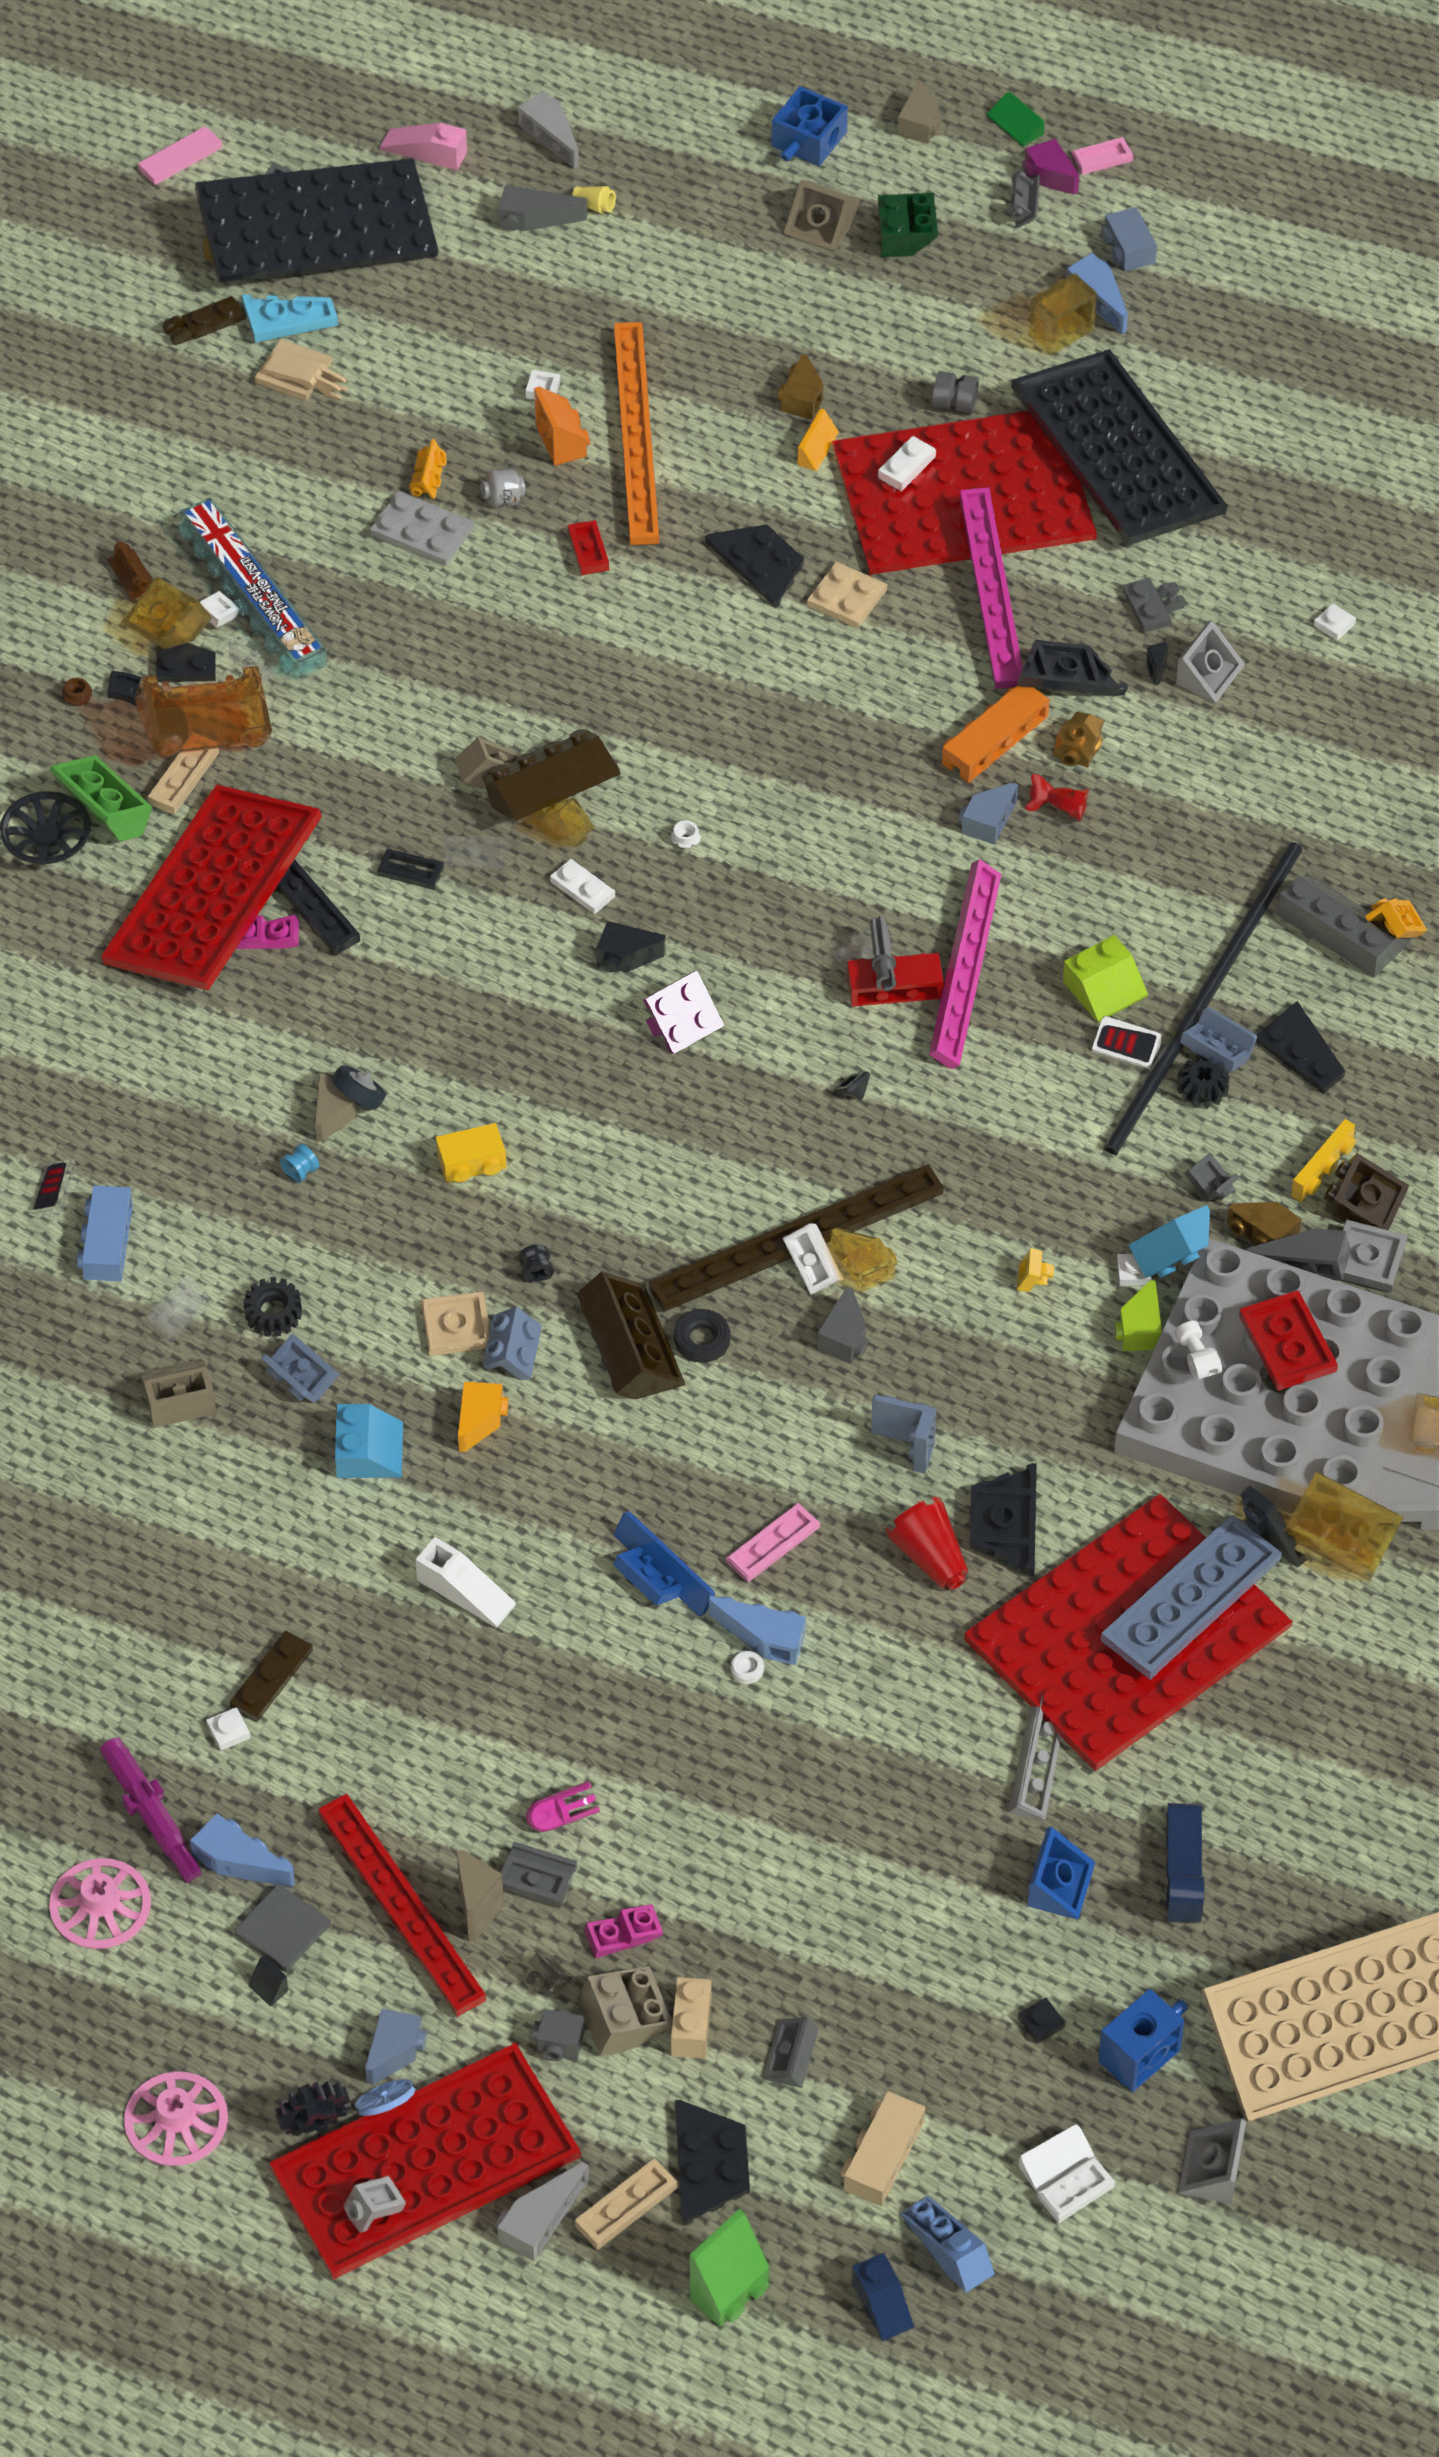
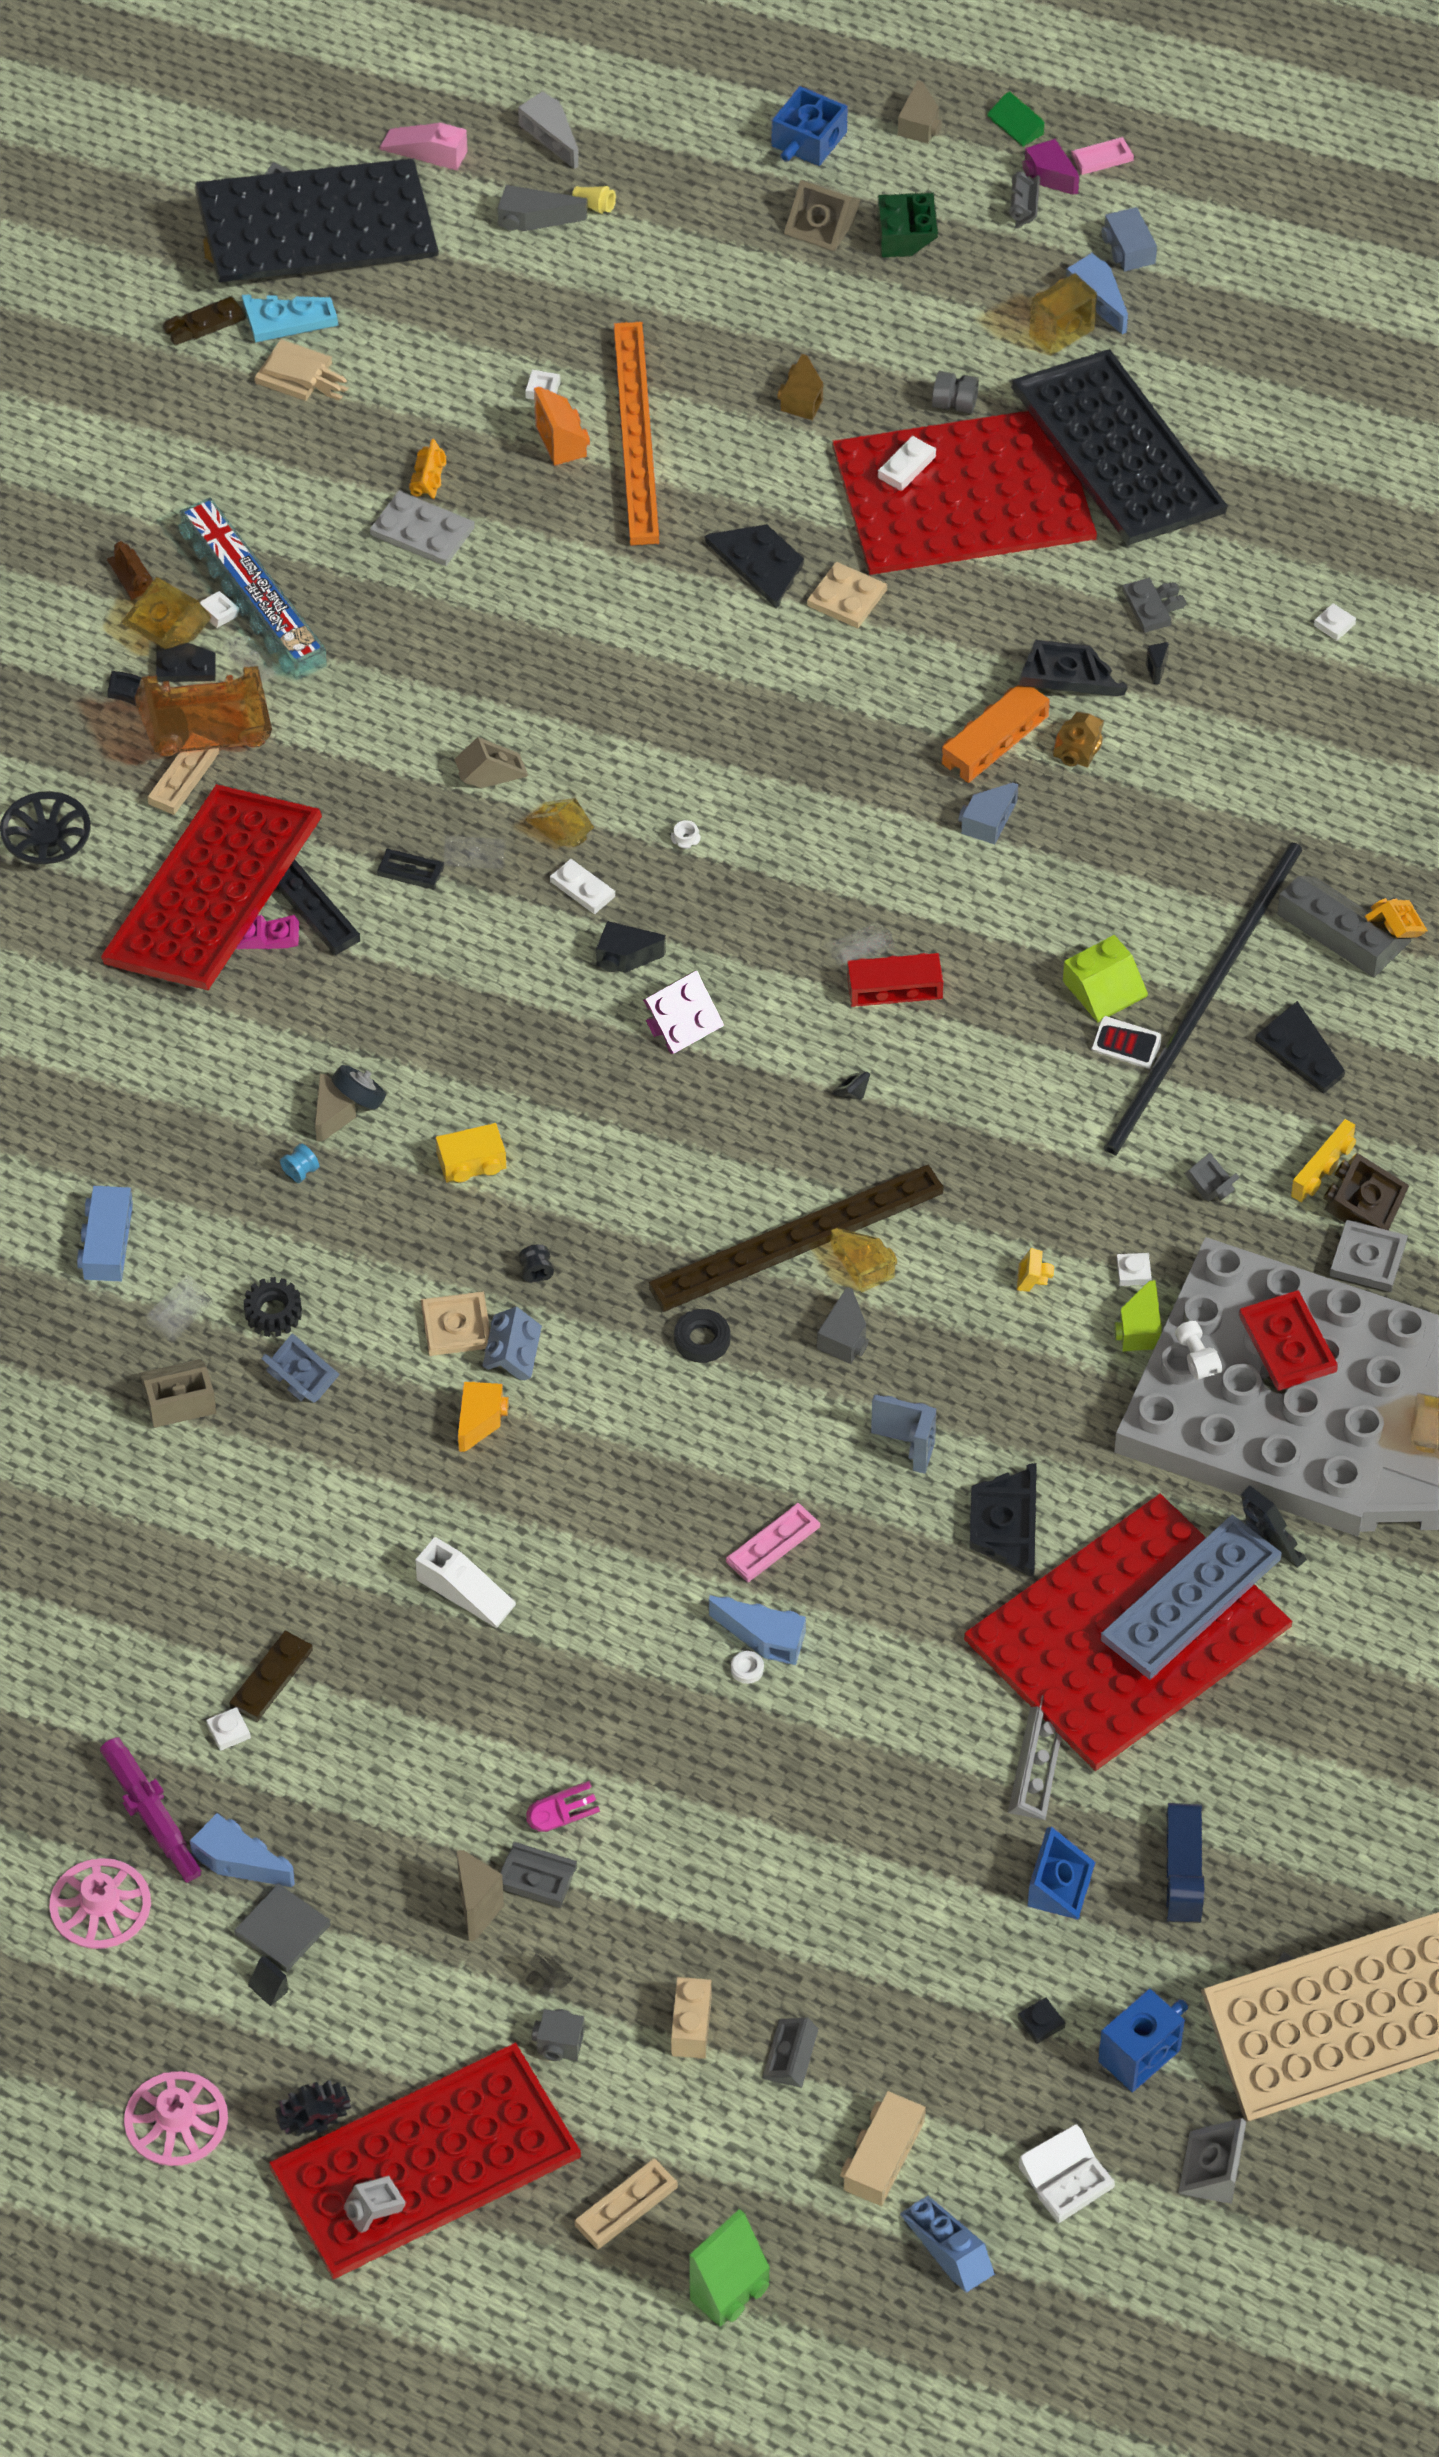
(54, 1189): slope -> none
(77, 685): reddish brown plate -> none
(104, 796): bright green slope -> none
(180, 155): bright pink tile -> none
(367, 1442): dark azure slope -> none
(384, 2097): light blue wheel -> none
(394, 2044): sand blue slope -> none
(402, 1905): red plate -> none
(503, 488): light grey head -> none
(539, 2212): light grey slope -> none
(549, 775): dark brown slope -> none
(588, 547): red plate -> none
(623, 2009): dark tan slope -> none
(629, 1336): dark brown slope -> none
(629, 1929): dark pink slope -> none
(657, 1568): blue bracket -> none
(709, 2160): black wing -> none
(813, 1258): white slope -> none
(816, 441): light orange slope -> none
(882, 2296): dark blue slope -> none
(883, 961): dark grey axle -> none
(930, 1542): red cone -> none
(965, 964): dark pink plate -> none
(991, 587): dark pink plate -> none
(1063, 798): red animal -> none
(1173, 1243): dark azure slope -> none
(1203, 1082): black gear -> none
(1208, 664): light grey slope -> none
(1220, 1039): sand blue bracket -> none
(1262, 1221): pearl gold slope -> none
(1314, 1250): dark grey slope -> none
(1343, 1526): clear yellow slope -> none

